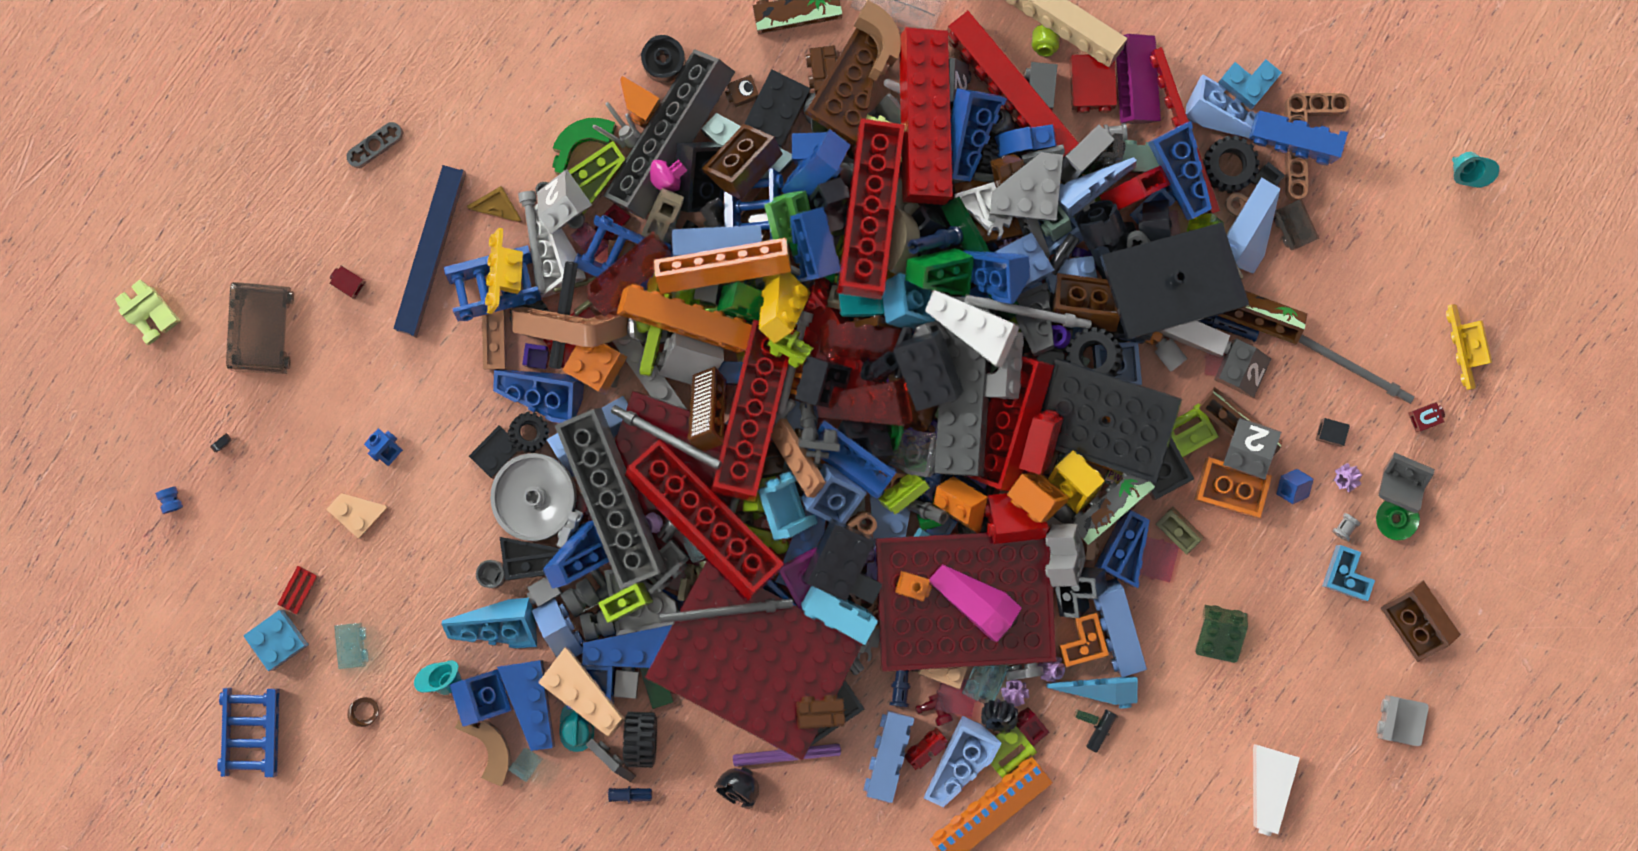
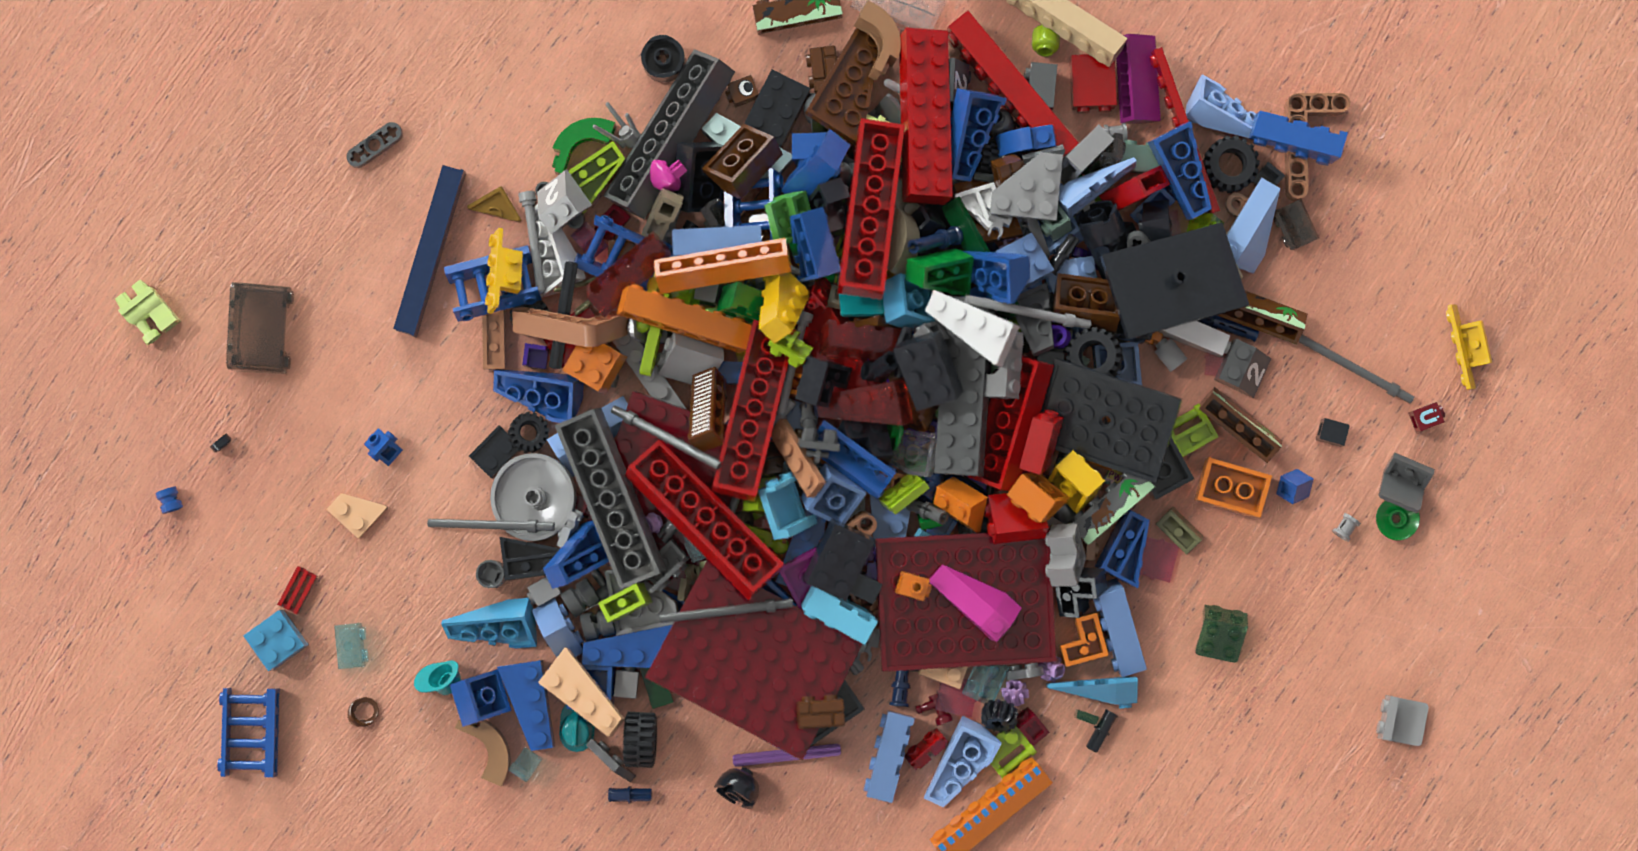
(347, 281): dark red brick -> none
(531, 526): none -> dark grey bar
(639, 102): orange slope -> none
(1249, 87): dark azure brick -> none
(1252, 448): dark grey slope -> none
(1271, 787): white slope -> none
(1342, 575): dark azure brick -> none
(1348, 477): lavender gear -> none
(1420, 621): reddish brown slope -> none
(1474, 170): teal piece -> none

